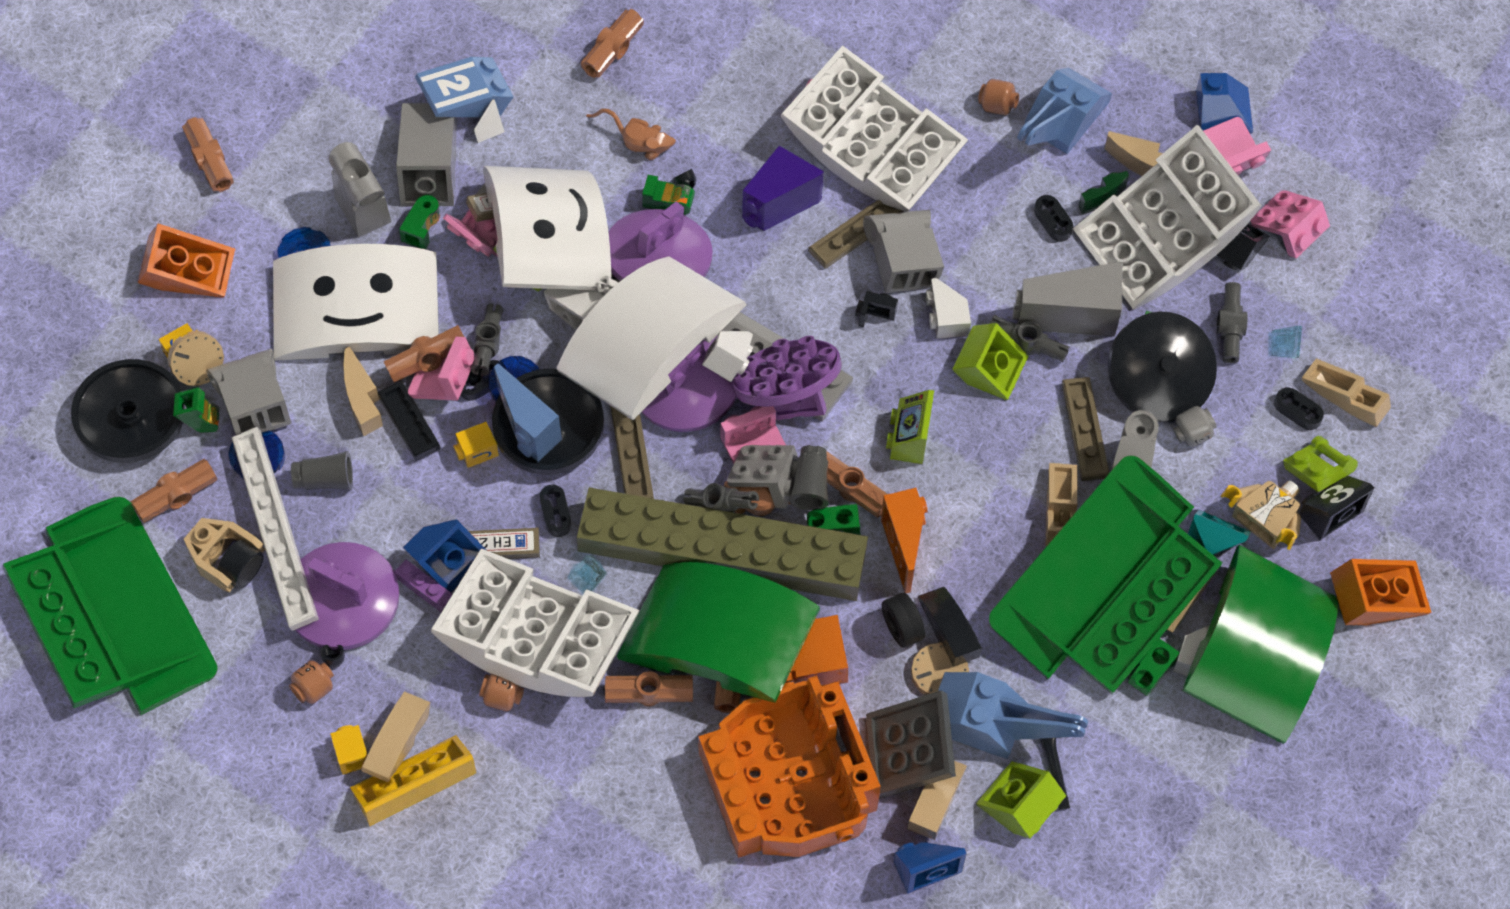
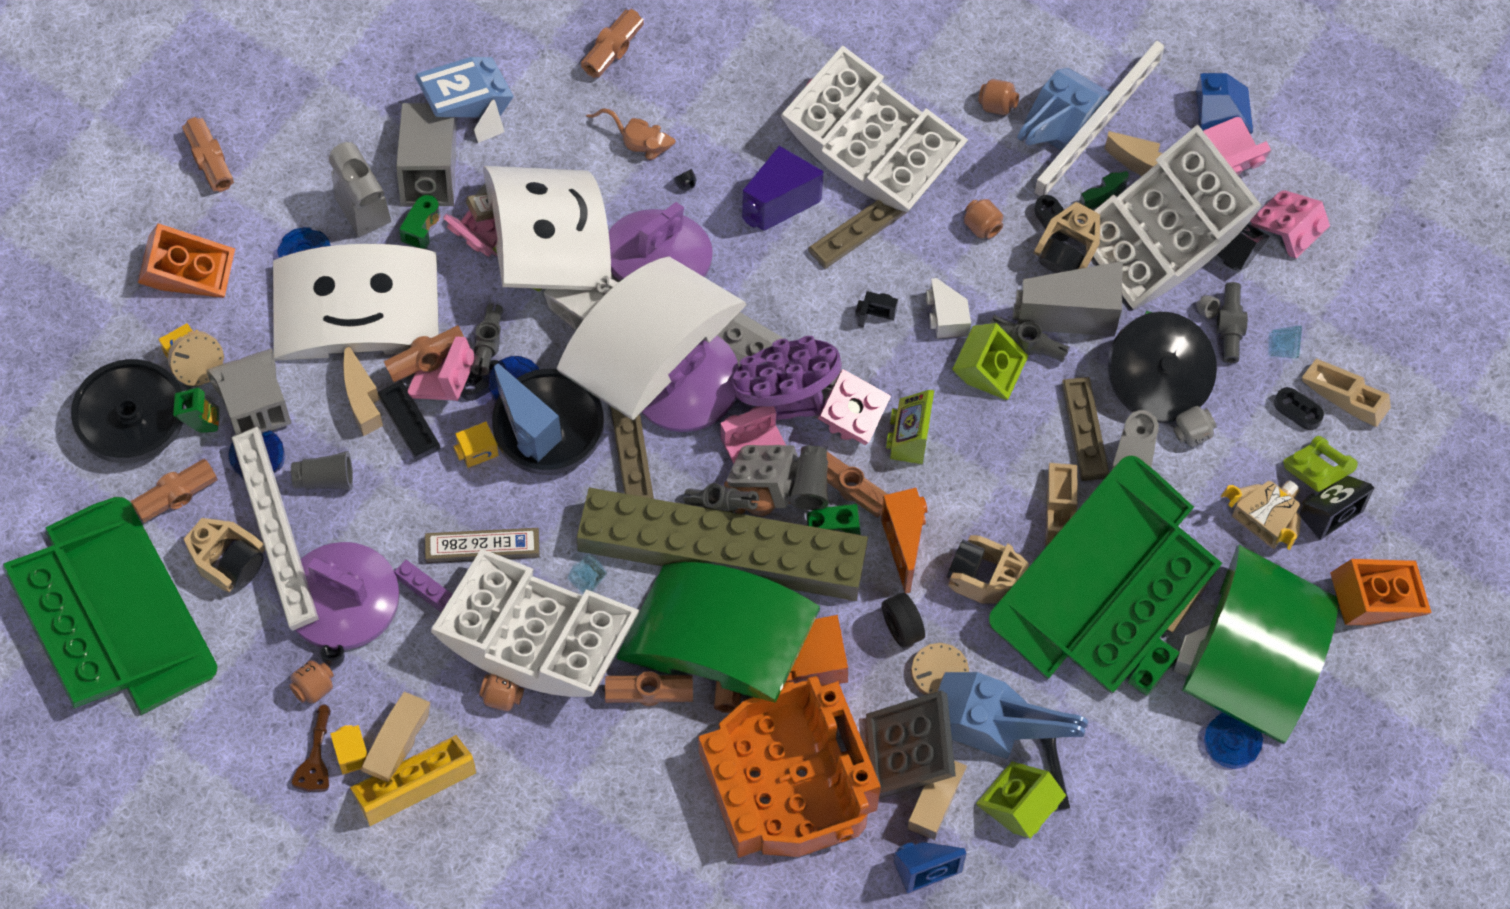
(314, 761): none -> reddish brown piece
(445, 551): blue slope -> none
(549, 511): black beam -> none
(663, 194): green leg -> none
(729, 353): white slope -> none
(853, 408): none -> piece
(904, 249): light grey piece -> none
(950, 626): black slope -> none
(967, 561): none -> tan piece
(983, 218): none -> nougat head
(1060, 256): none -> tan piece
(1099, 119): none -> white tile
(1205, 302): none -> light grey hinge
(1216, 533): teal slope -> none
(1227, 746): none -> clear blue tile

